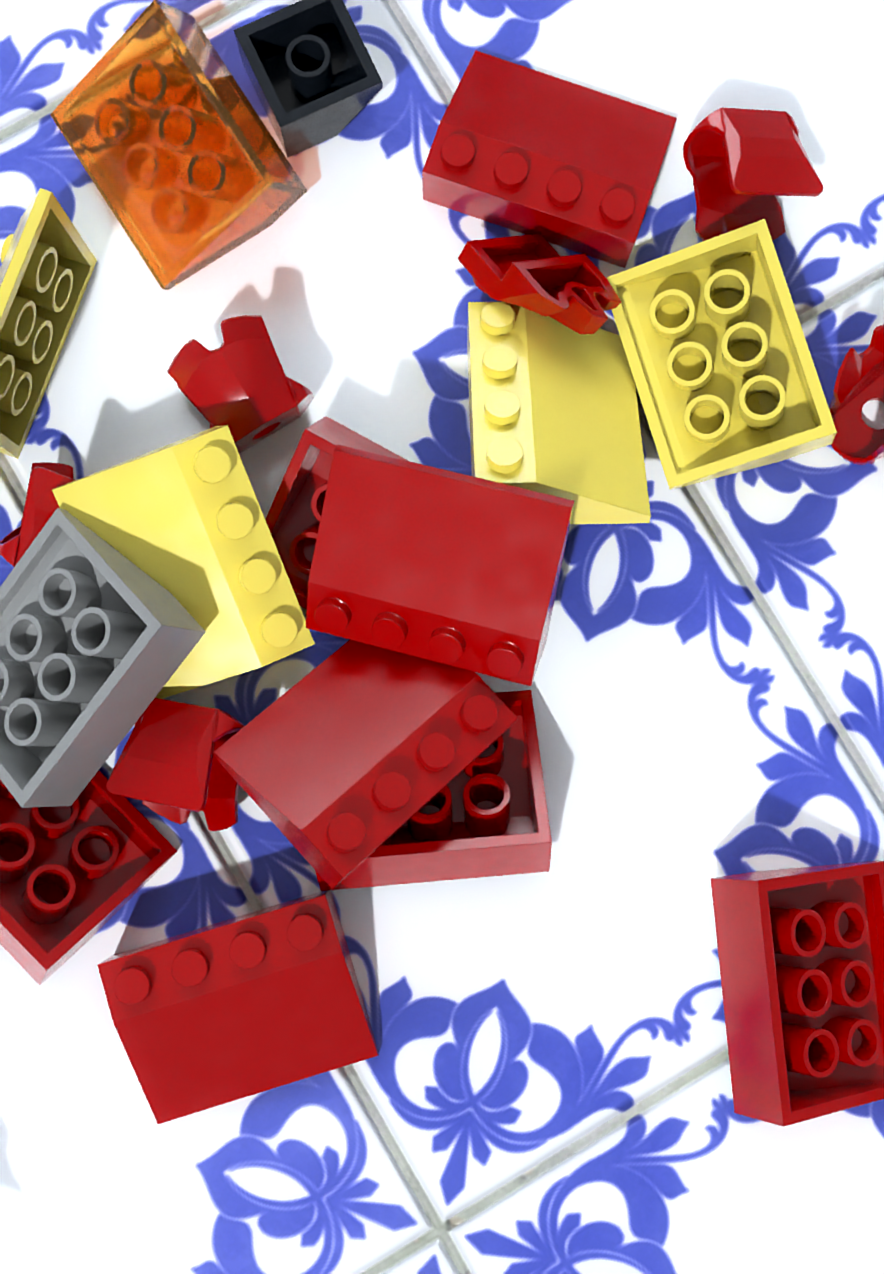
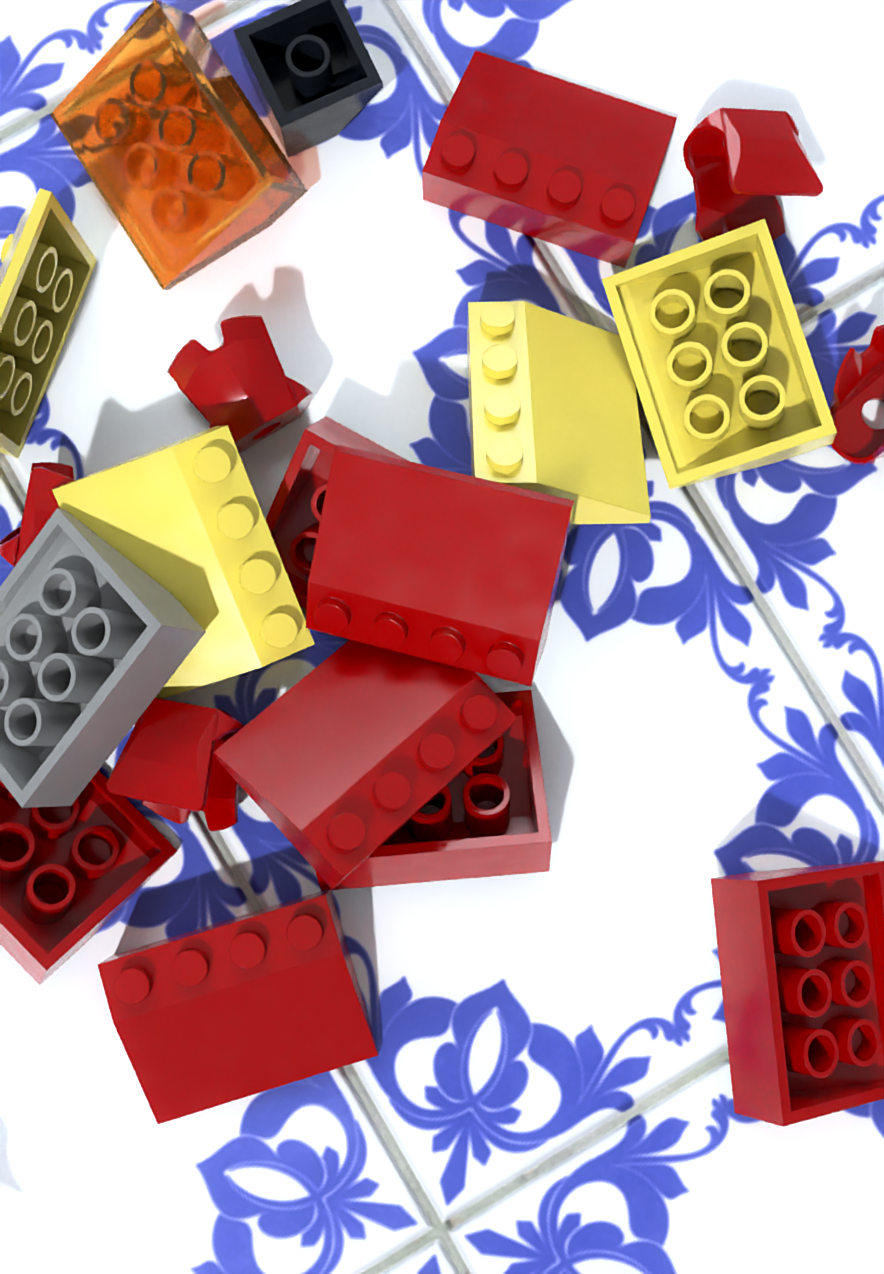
(534, 276): red plate -> none

